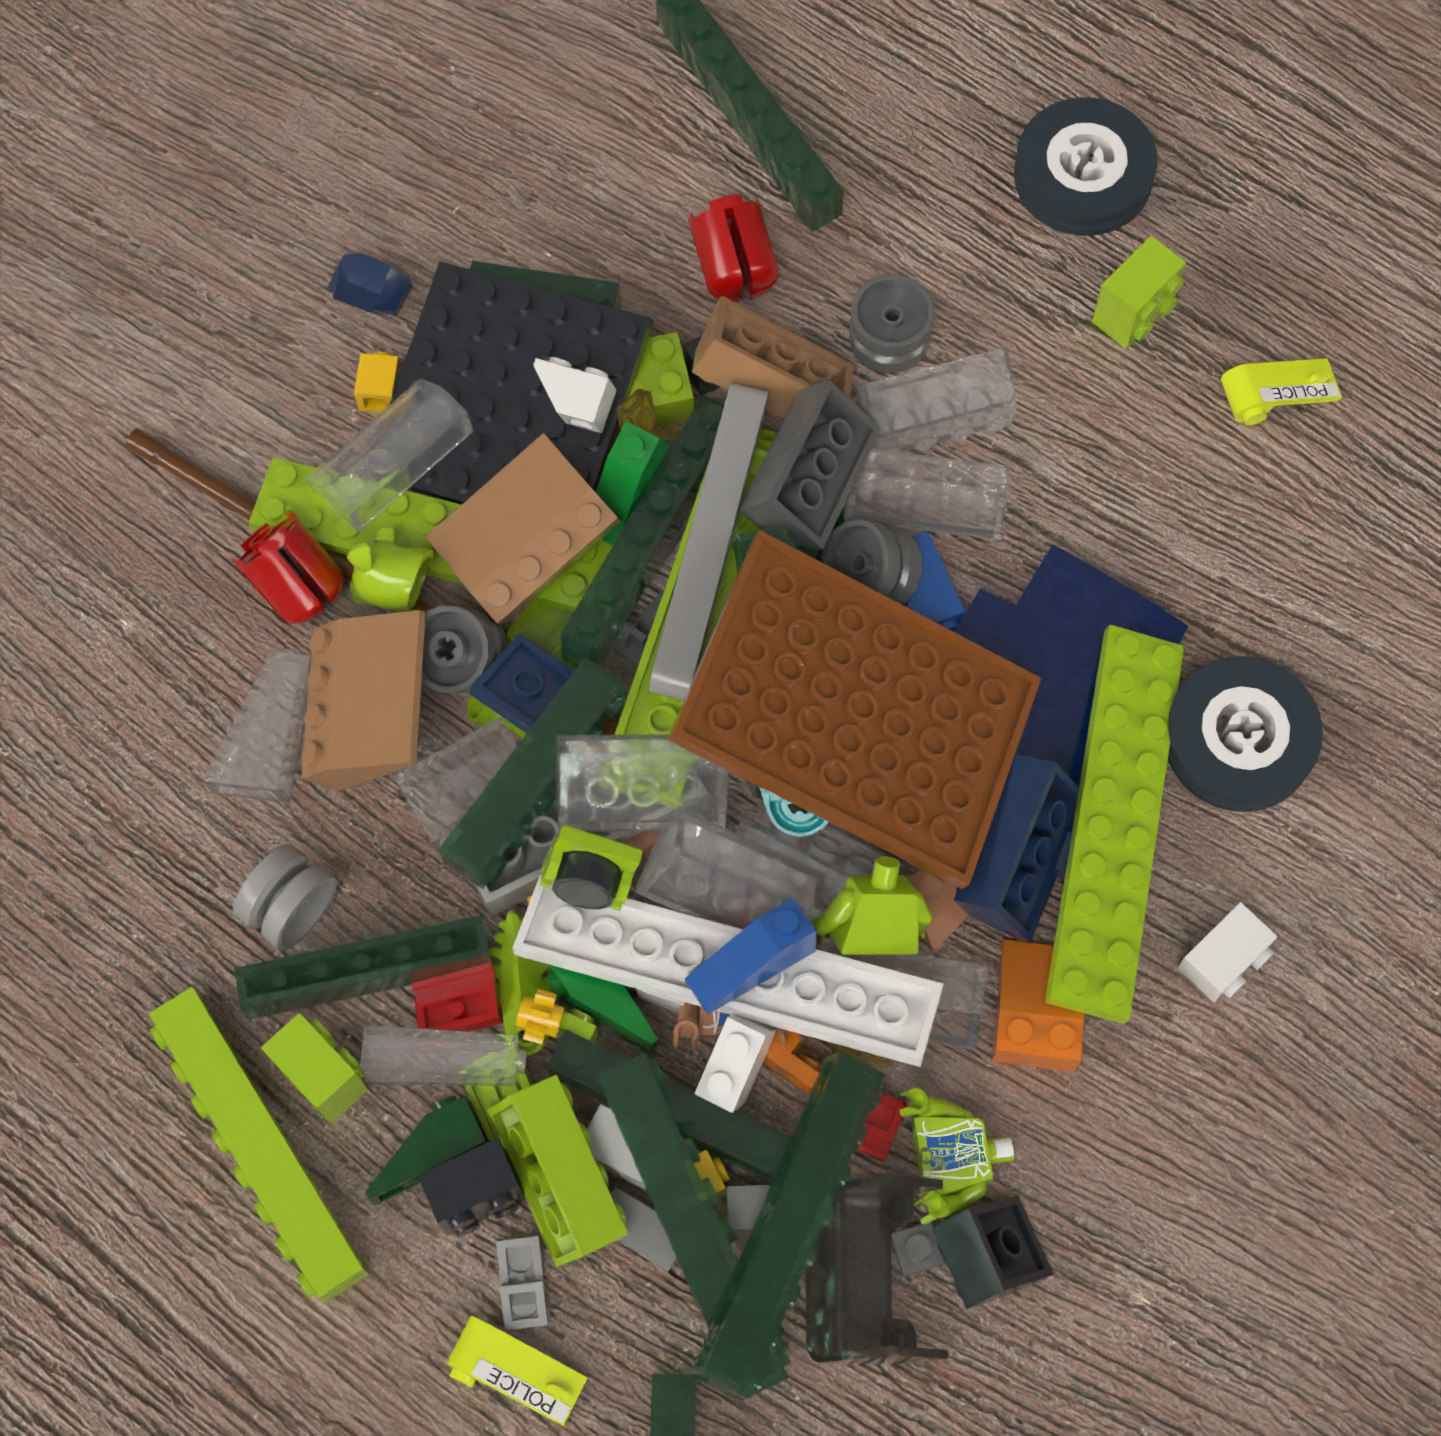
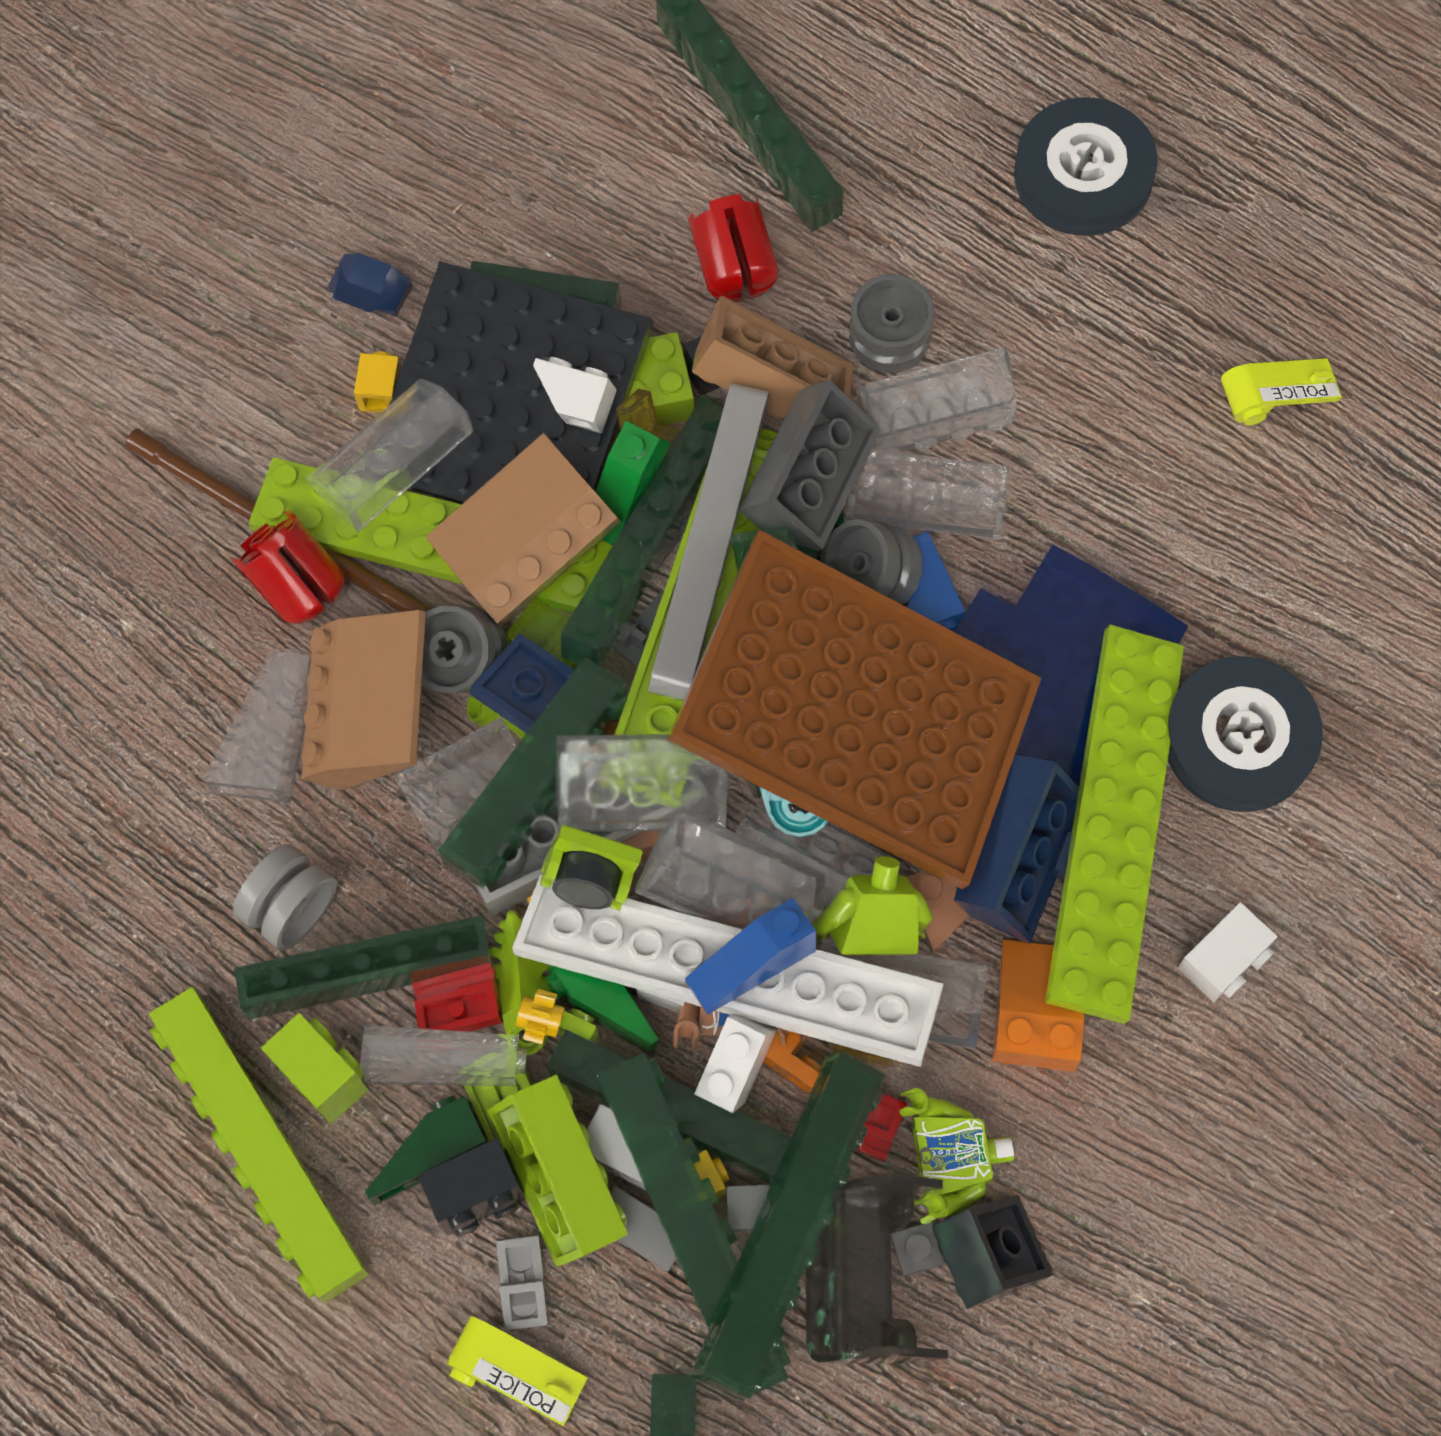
(388, 573): lime piece -> none
(1139, 293): lime brick -> none

